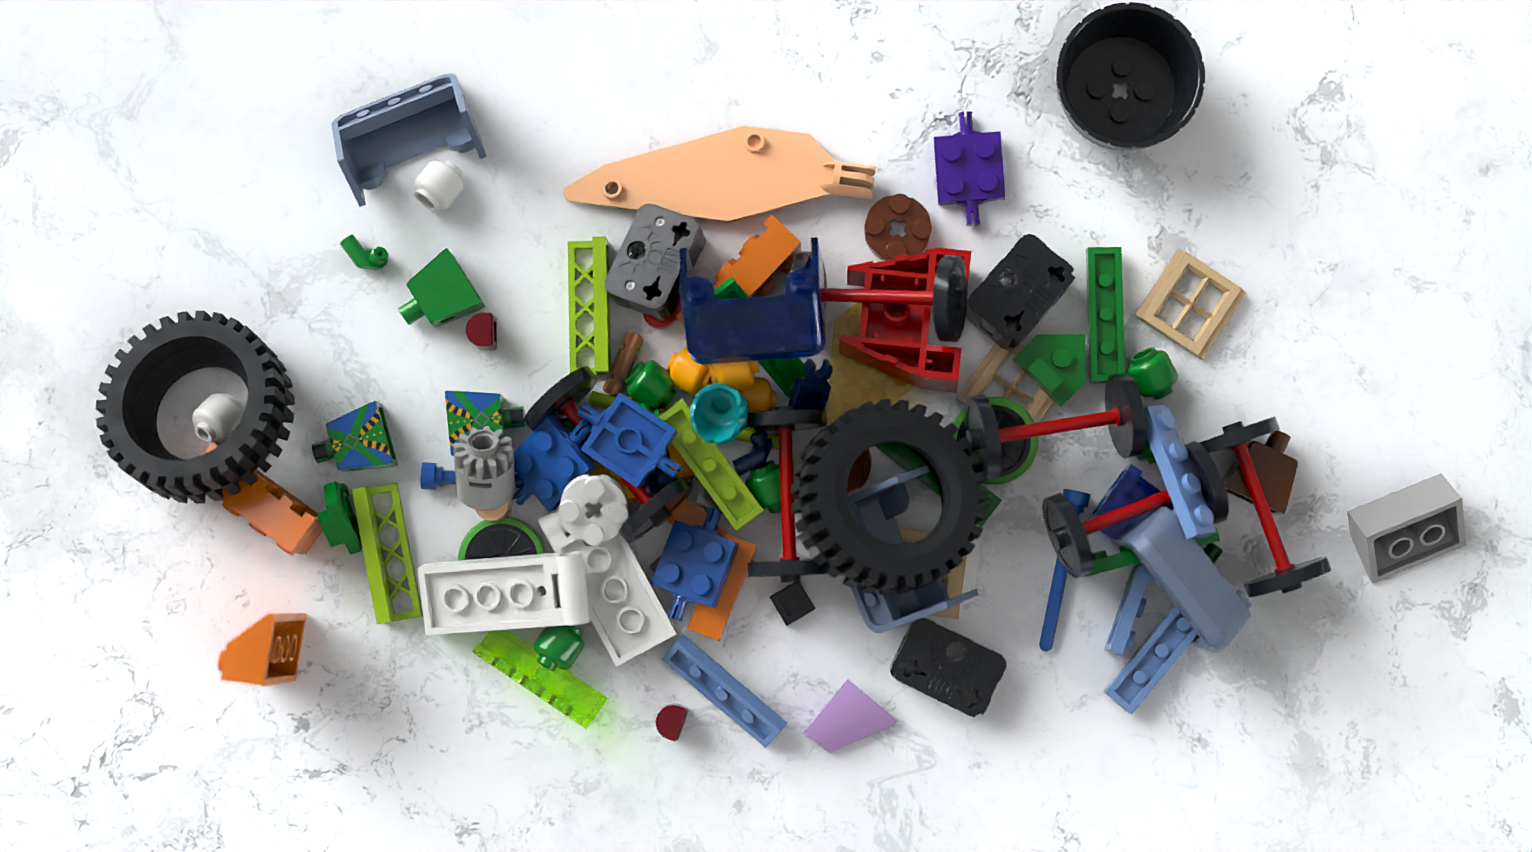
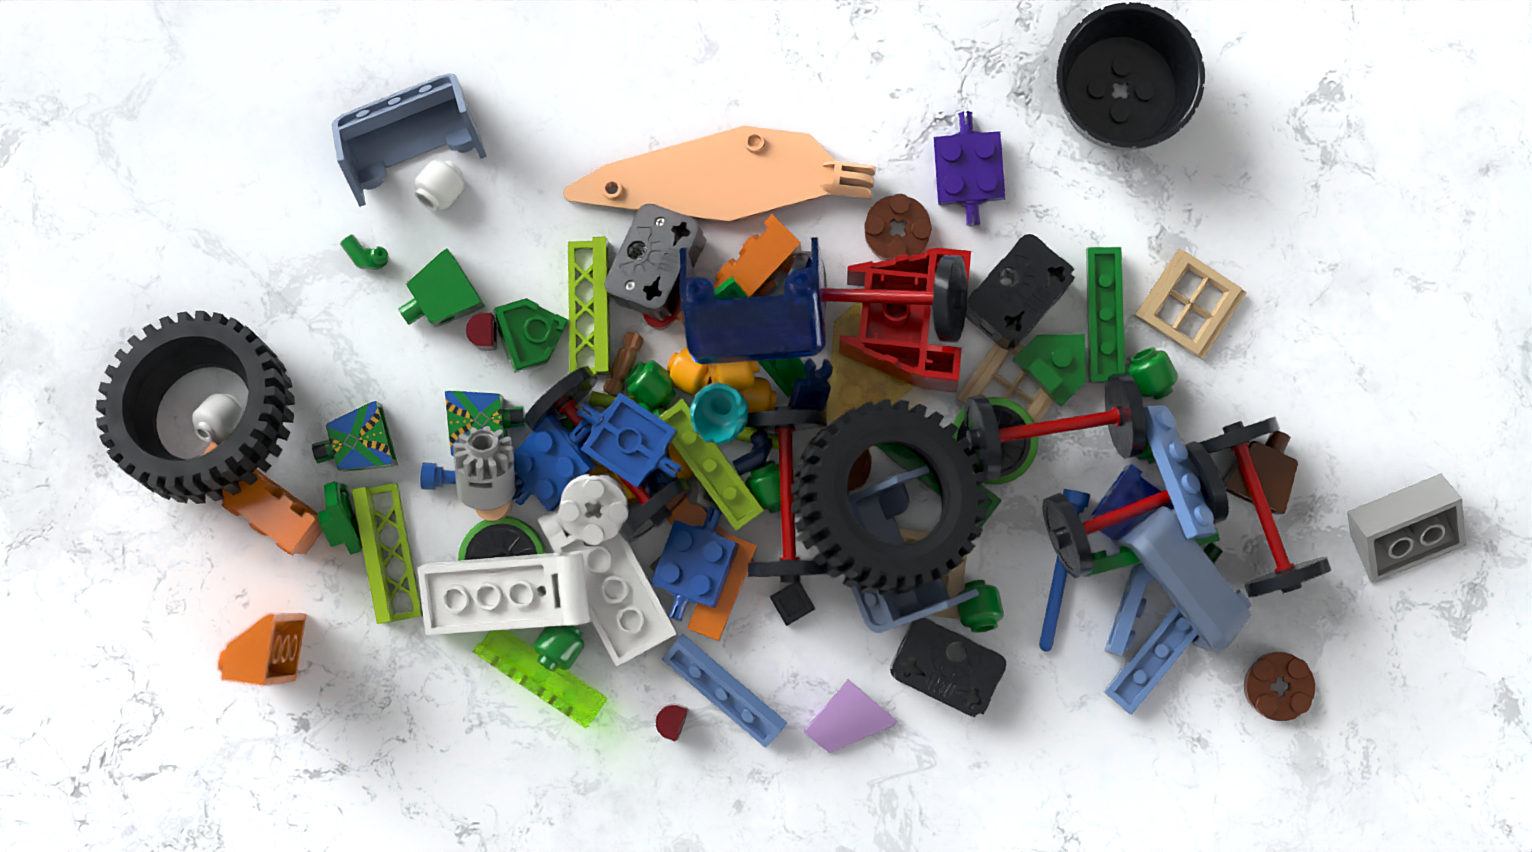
(528, 333): none -> green plate
(981, 611): none -> green head
(1294, 700): none -> copper plate

